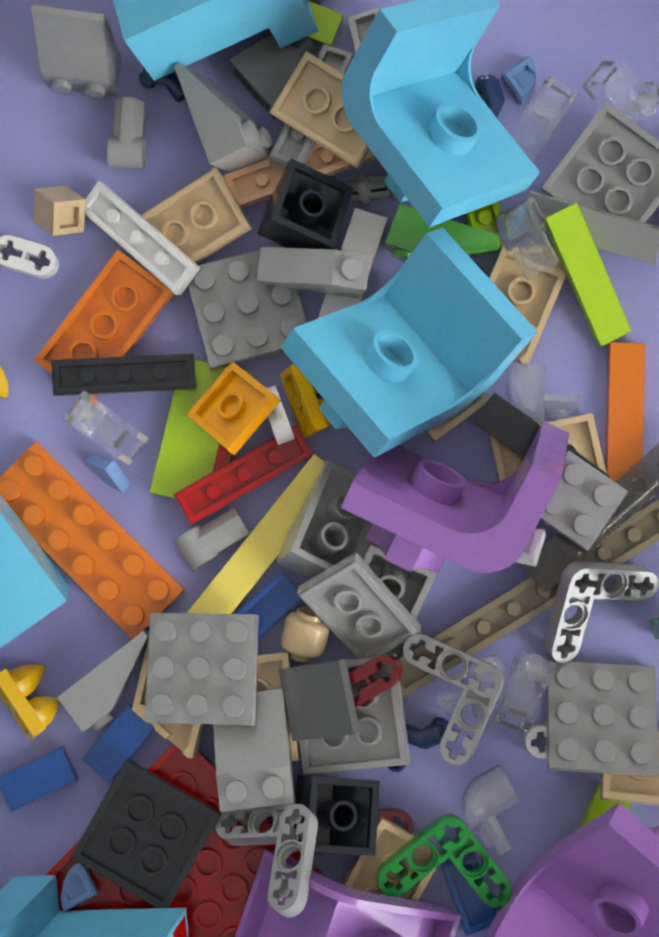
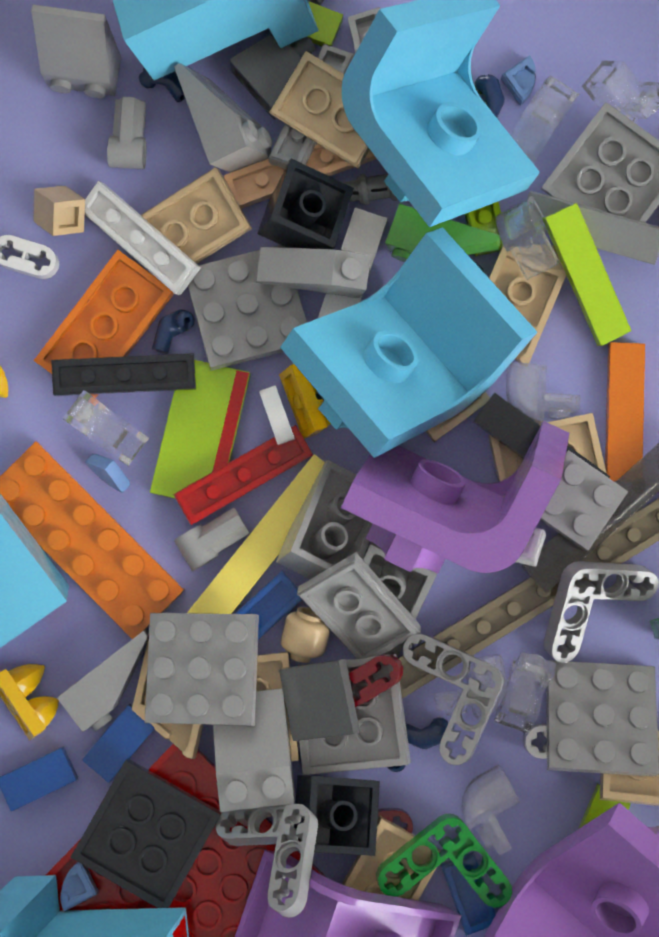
(171, 326): none -> dark blue arm
(233, 408): light orange plate -> none

